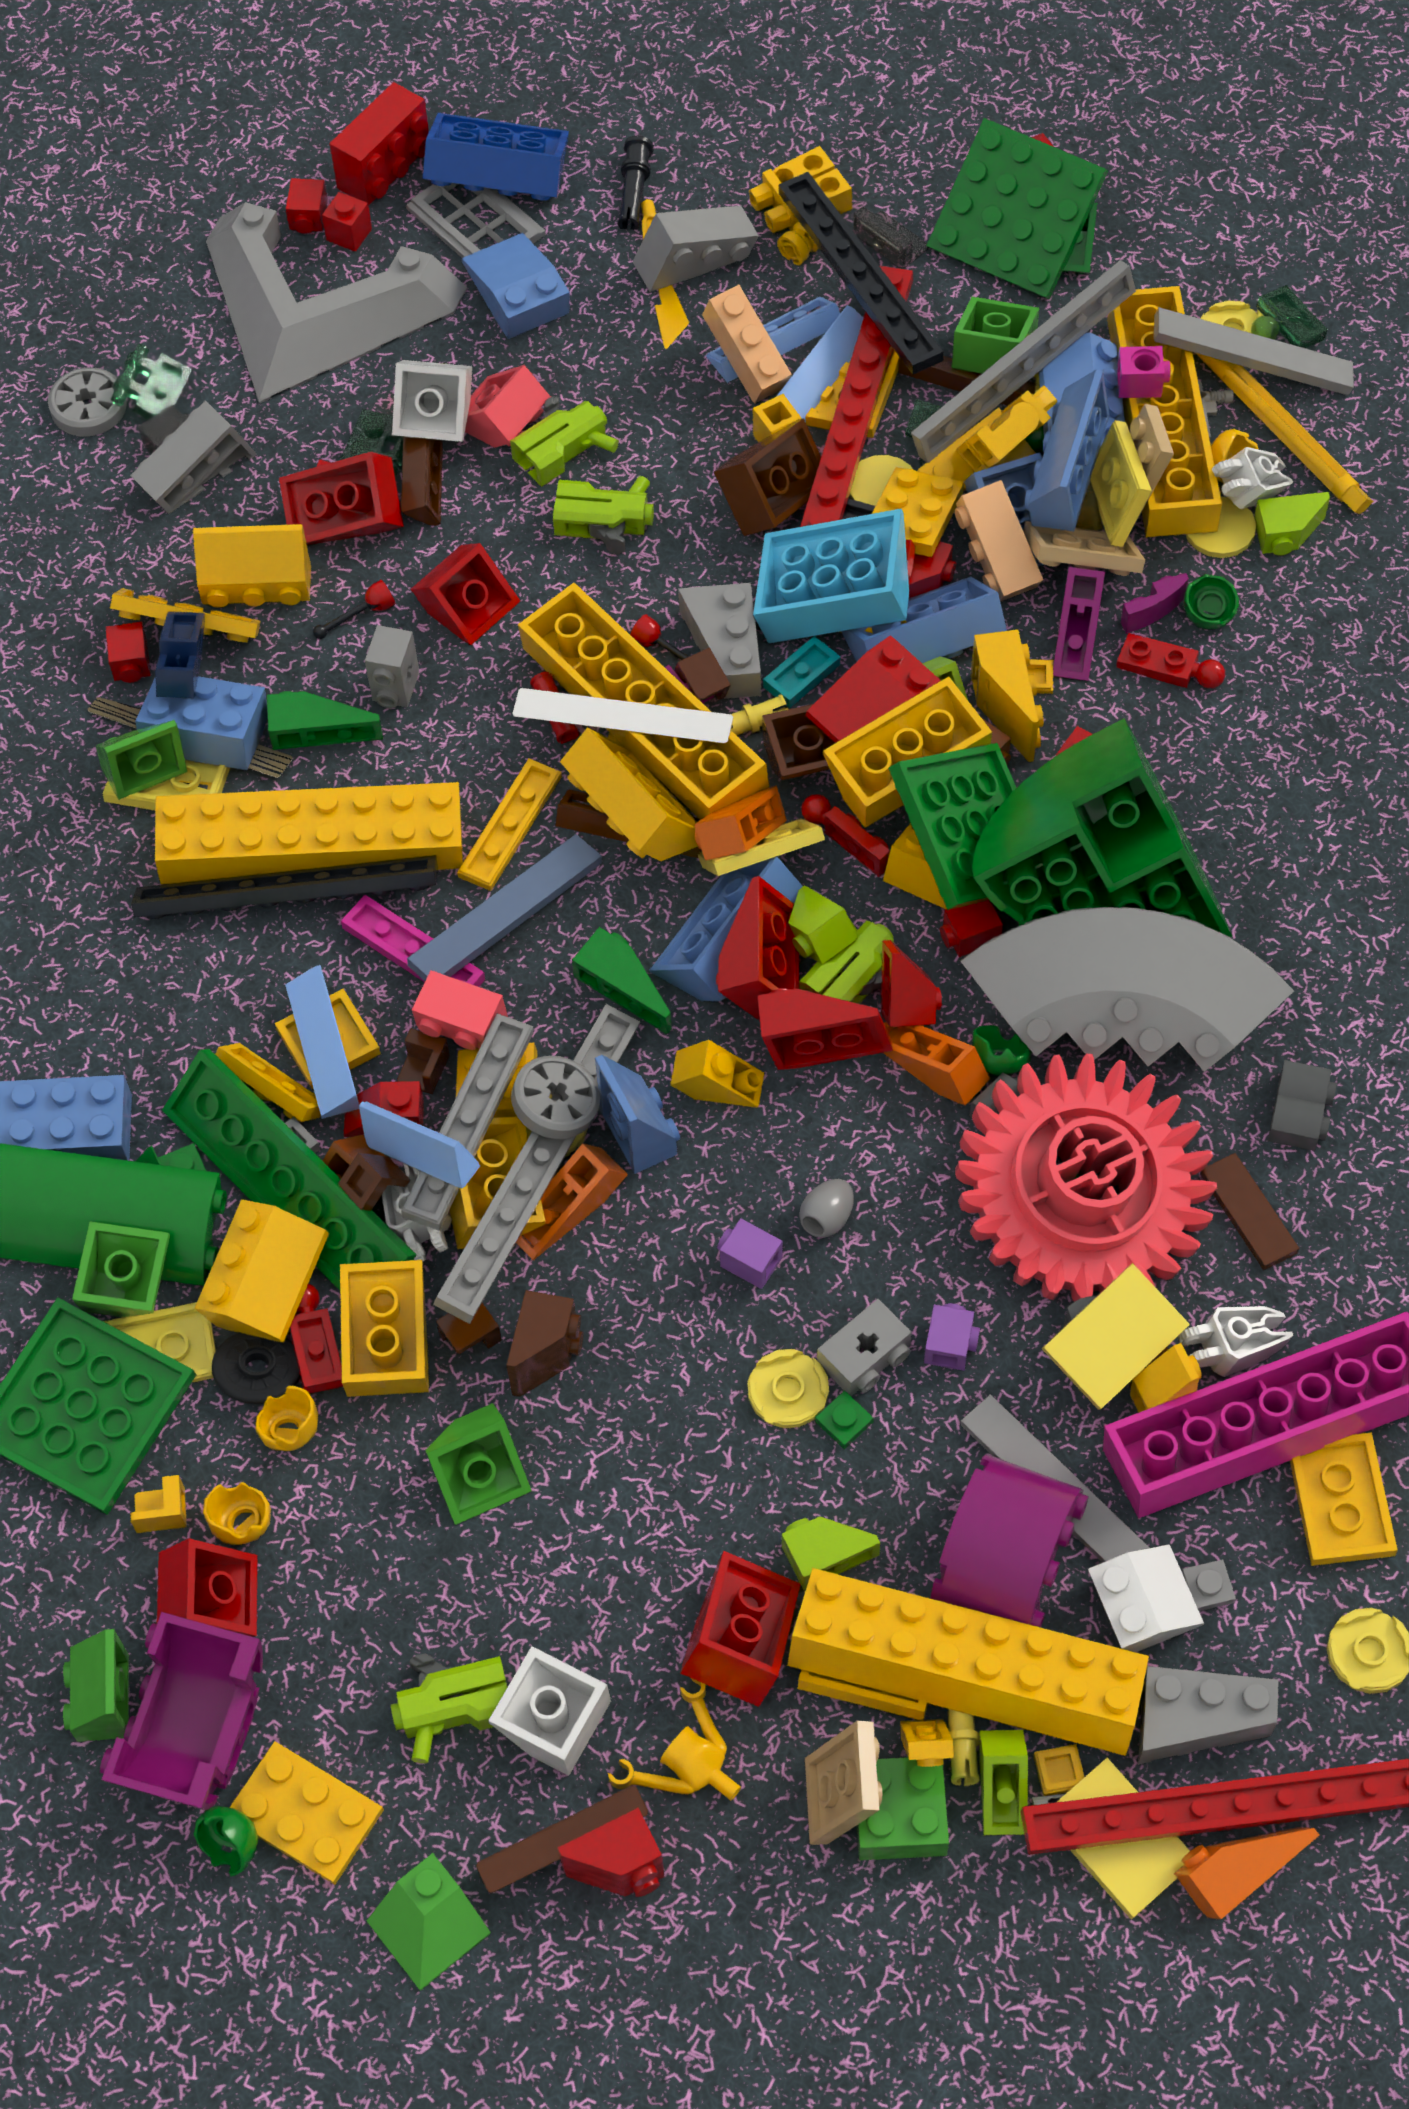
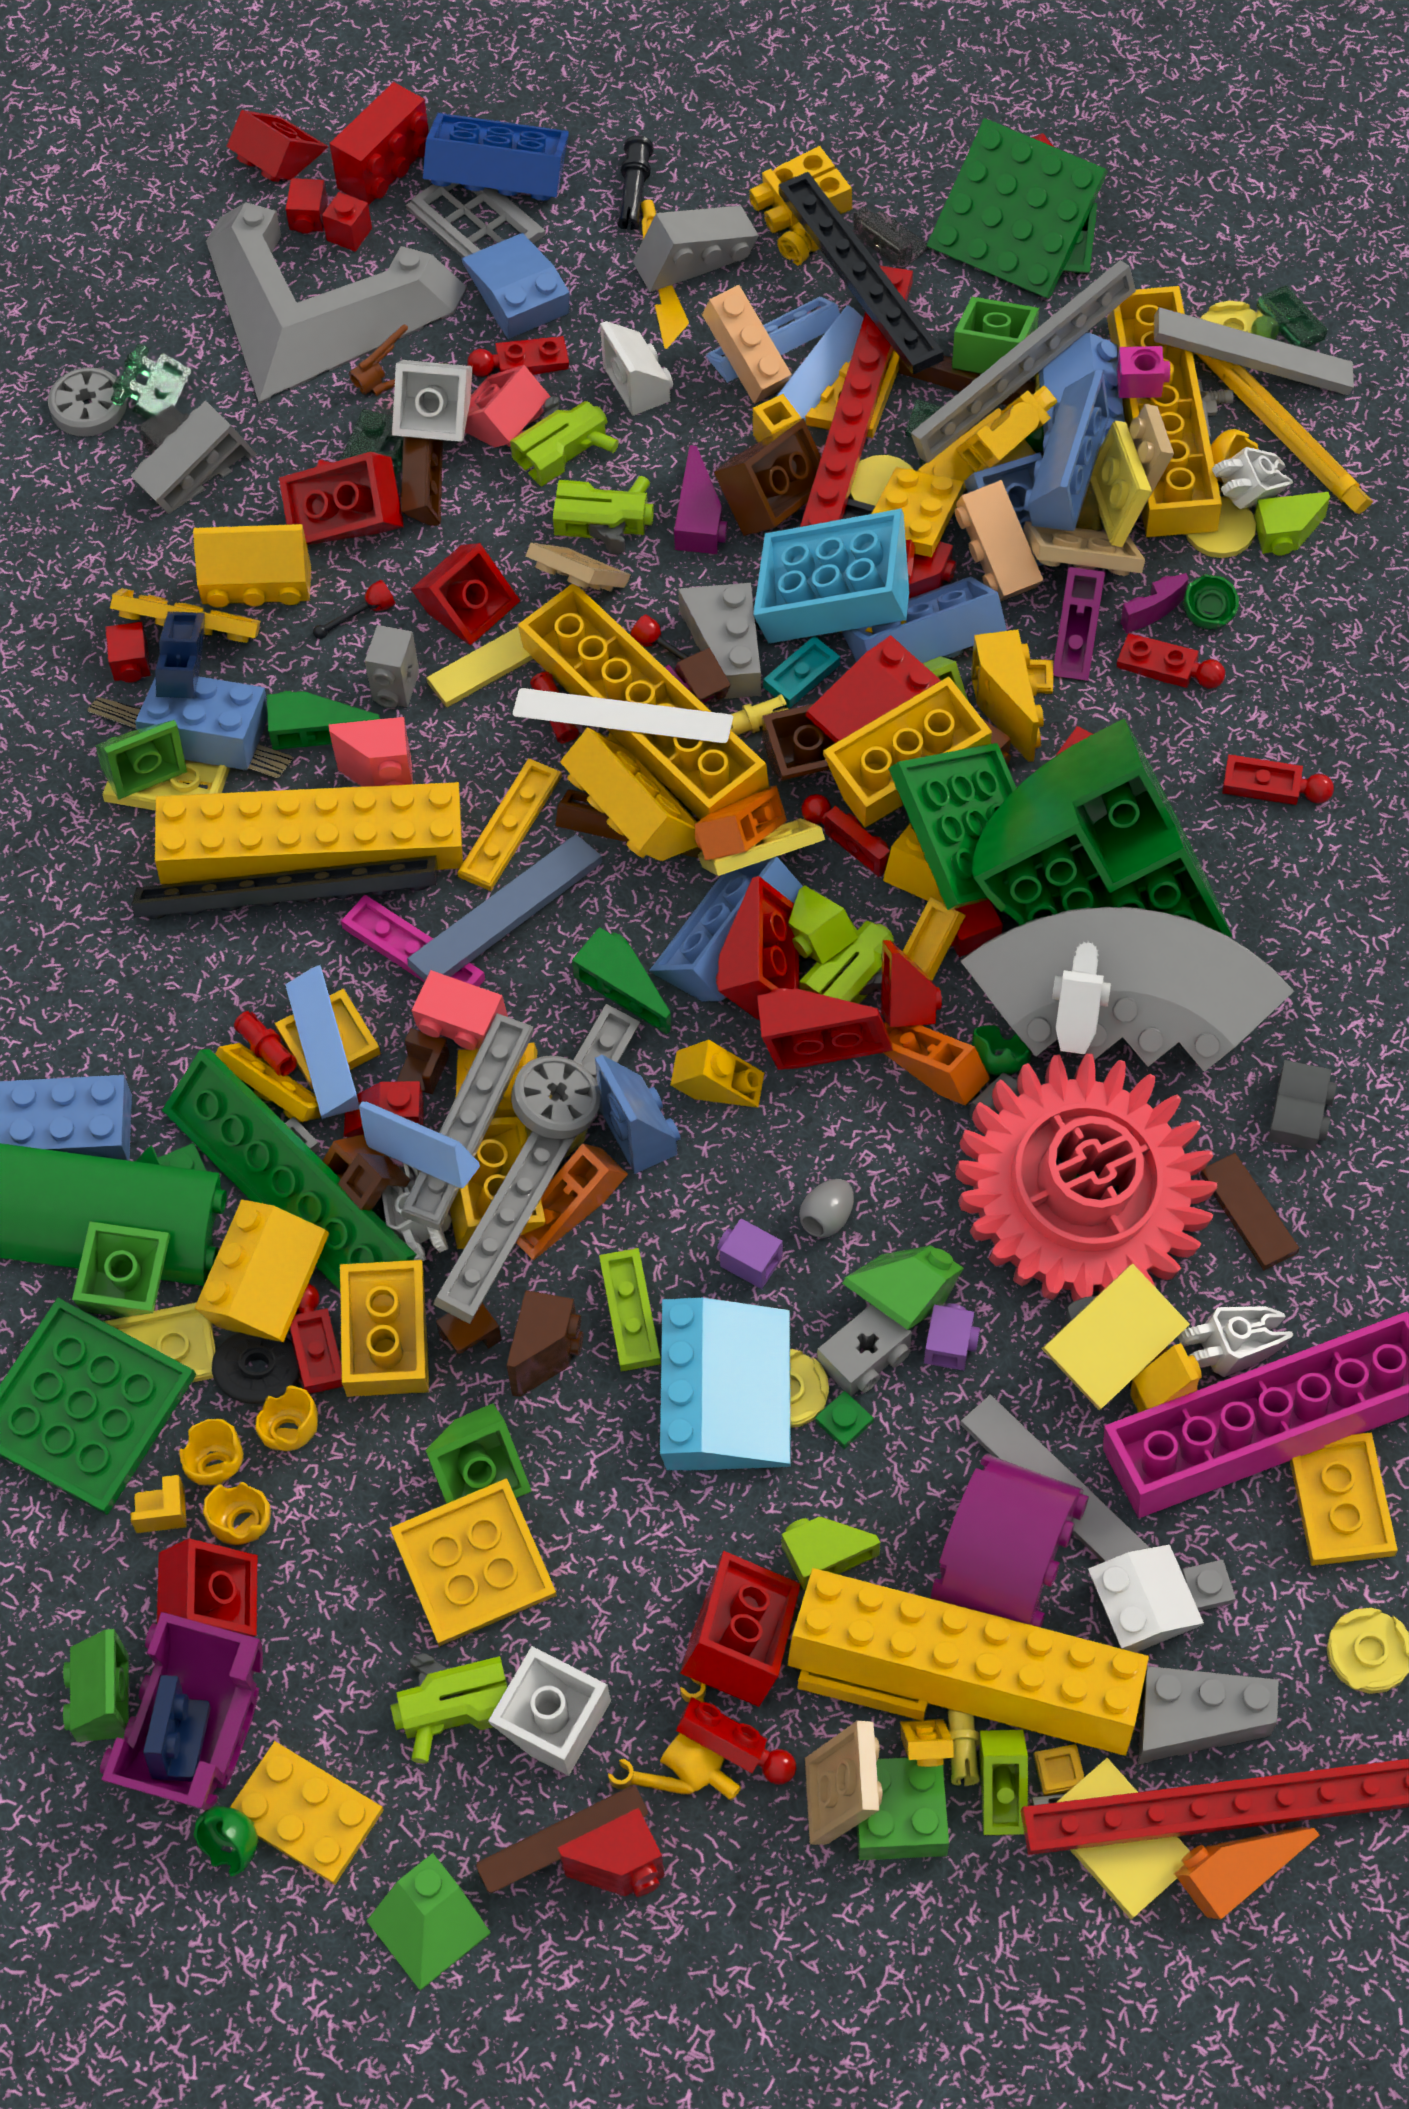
(175, 1732): none -> dark blue bracket
(206, 1437): none -> yellow hair
(265, 1043): none -> red pin
(273, 145): none -> red slope
(369, 372): none -> dark orange plant
(373, 751): none -> coral slope
(473, 1562): none -> yellow plate
(479, 668): none -> light yellow tile
(537, 355): none -> red plate
(581, 569): none -> tan plate
(629, 1309): none -> lime plate
(634, 368): none -> white slope
(699, 510): none -> magenta slope
(724, 1385): none -> slope
(735, 1741): none -> red plate
(906, 1283): none -> bright green slope
(933, 936): none -> yellow tile
(1080, 998): none -> white hinge
(1273, 781): none -> red plate

